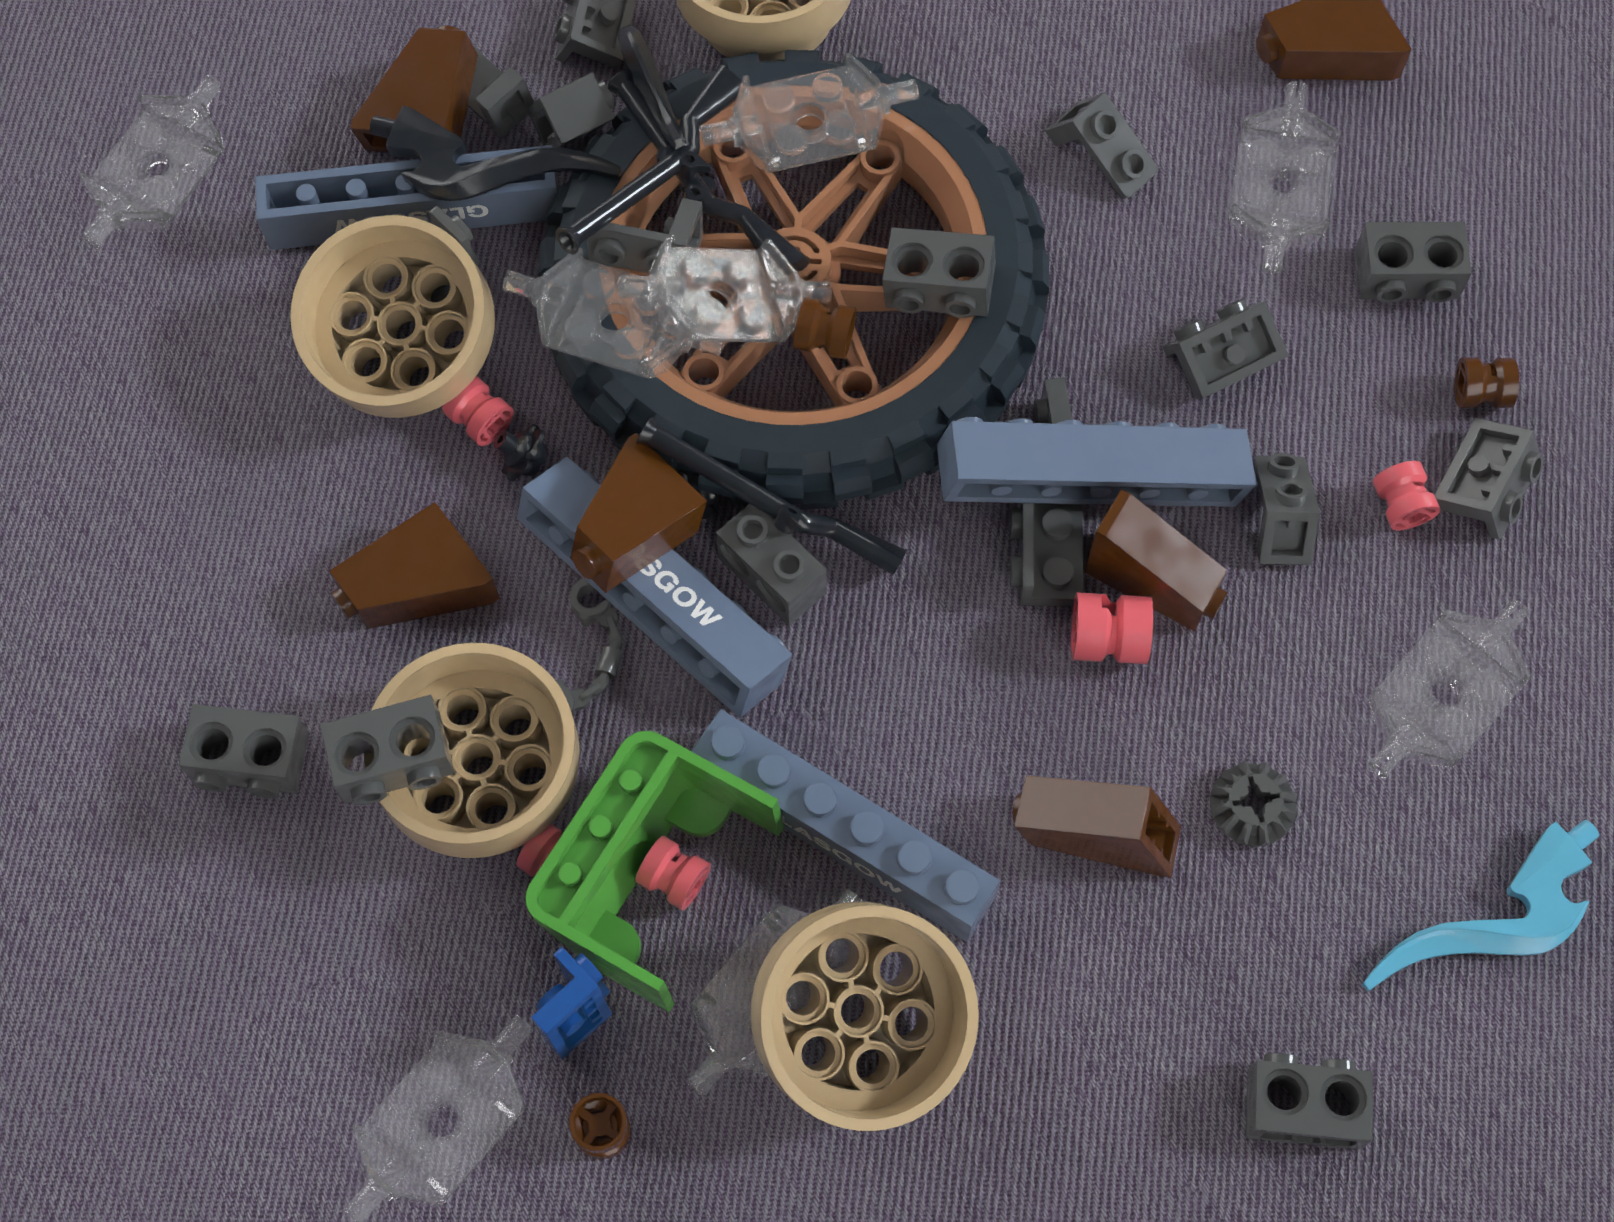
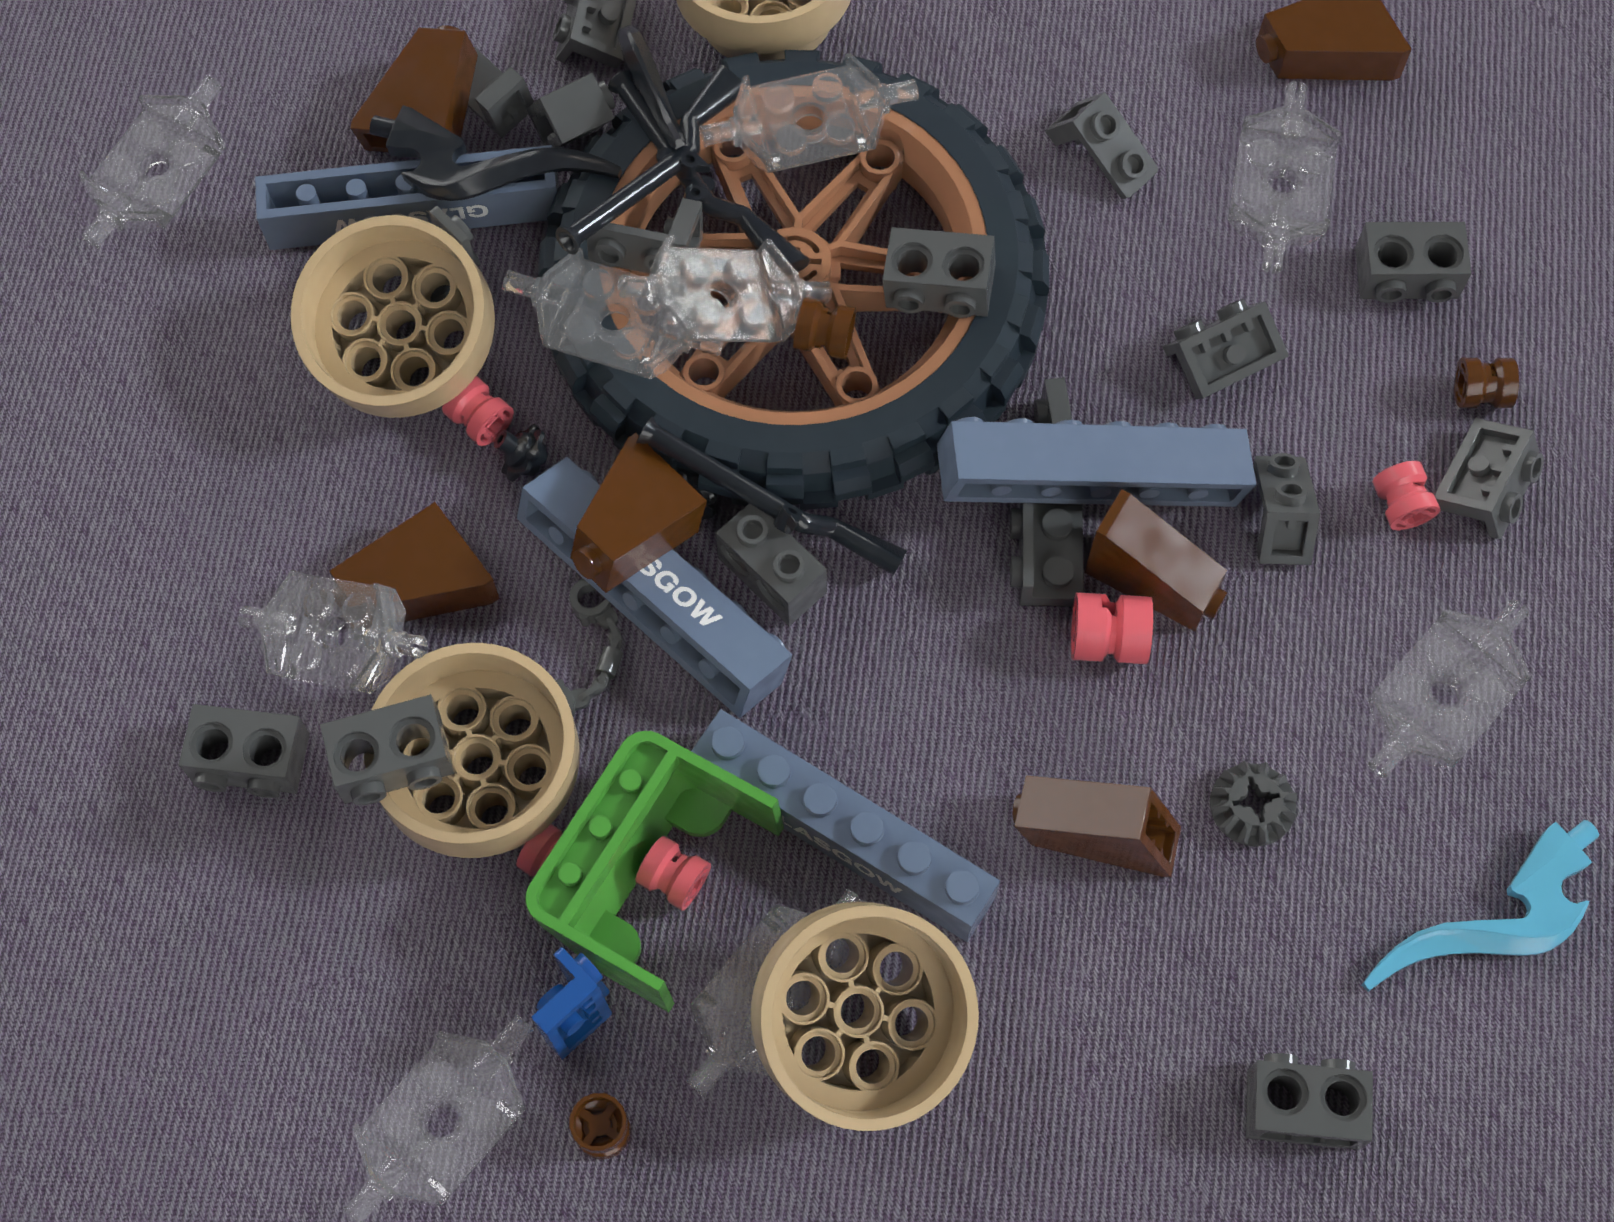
(304, 624): none -> clear plate

